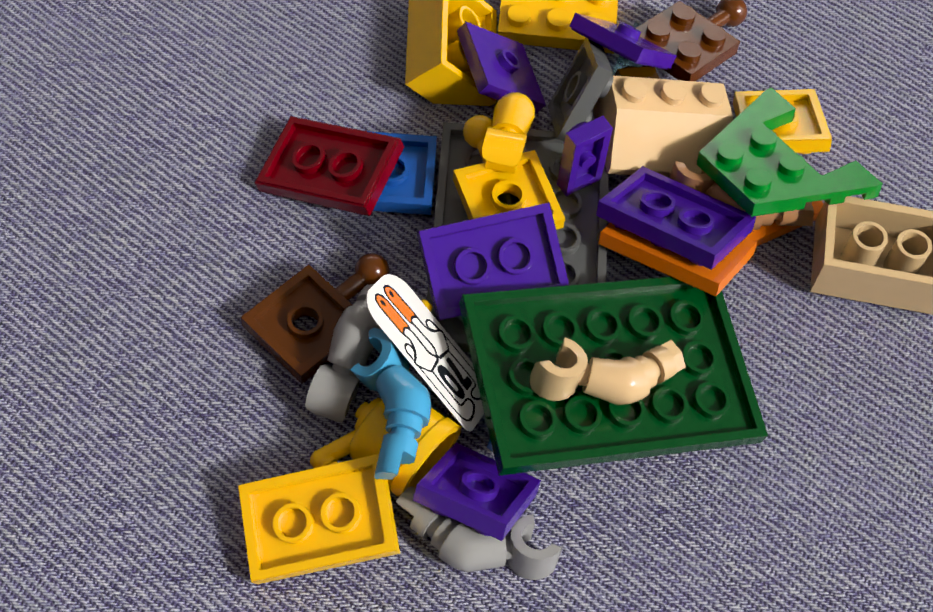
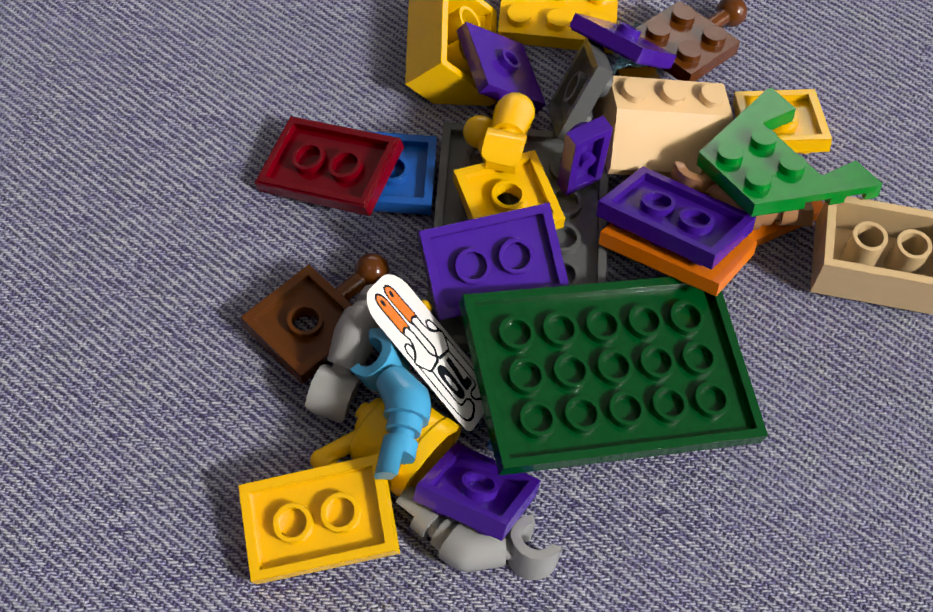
(607, 379): tan piece -> none

